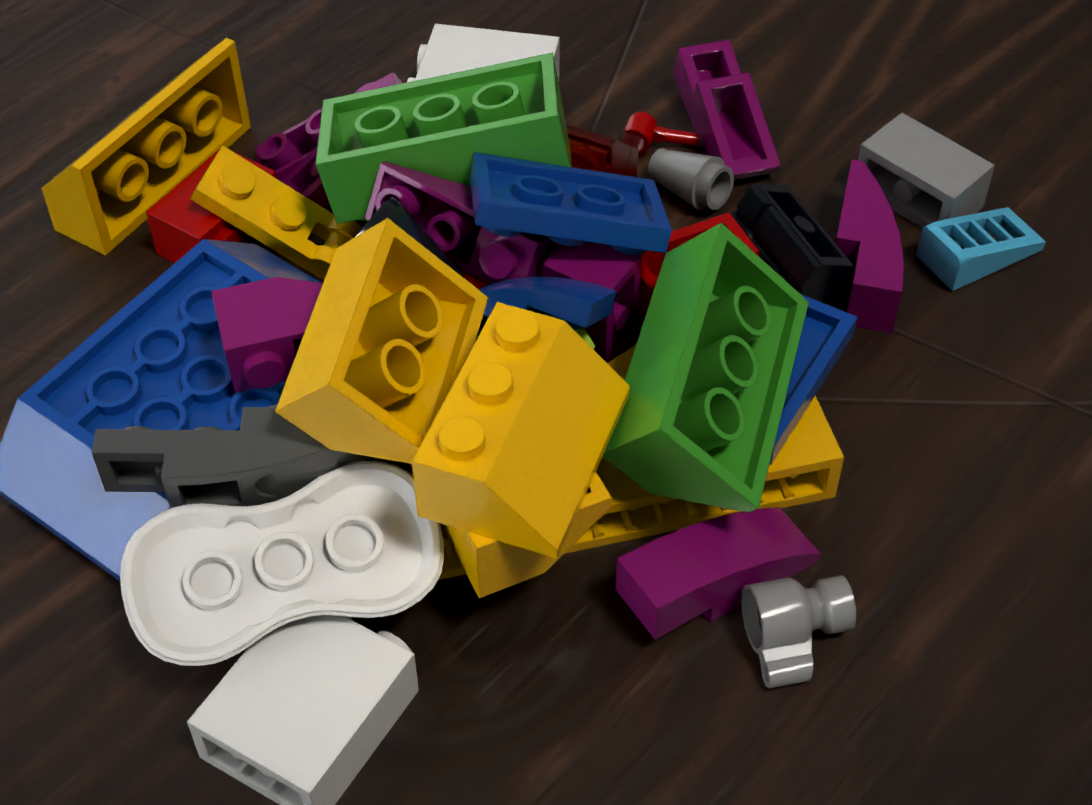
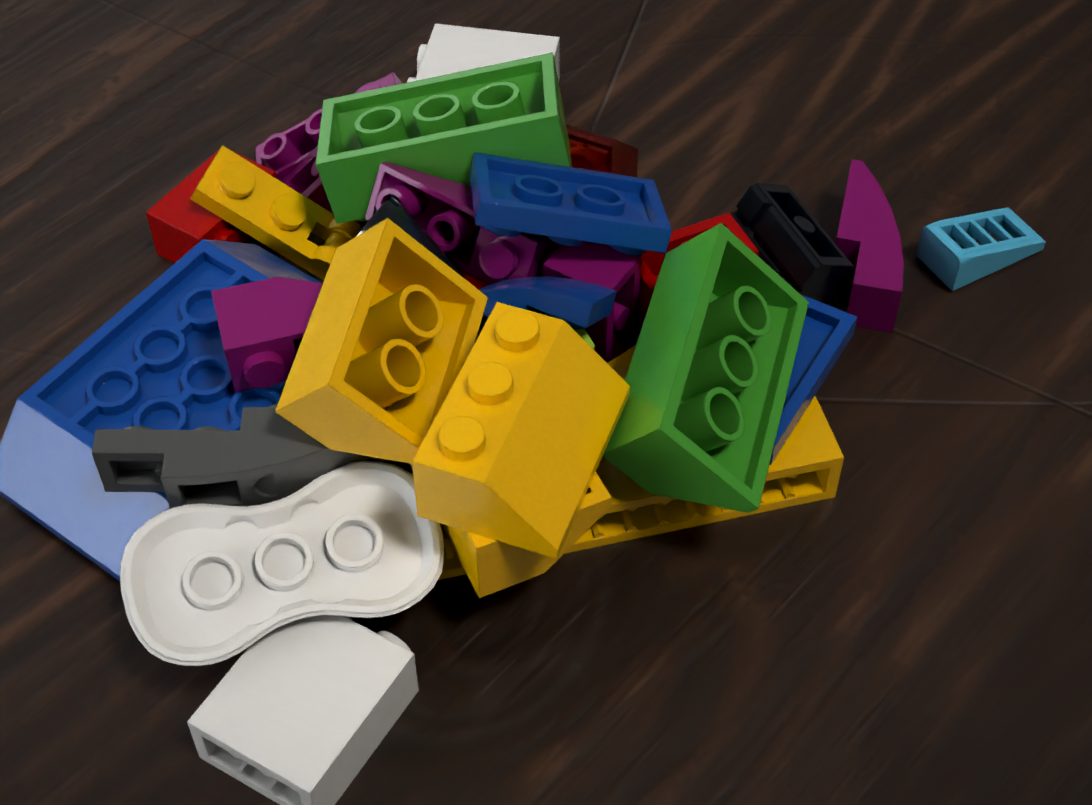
(150, 152): yellow slope -> none
(643, 130): red hand -> none
(693, 177): light grey cone -> none
(708, 566): magenta slope -> none
(725, 109): magenta slope -> none
(781, 622): light grey piece -> none
(925, 172): light grey brick -> none

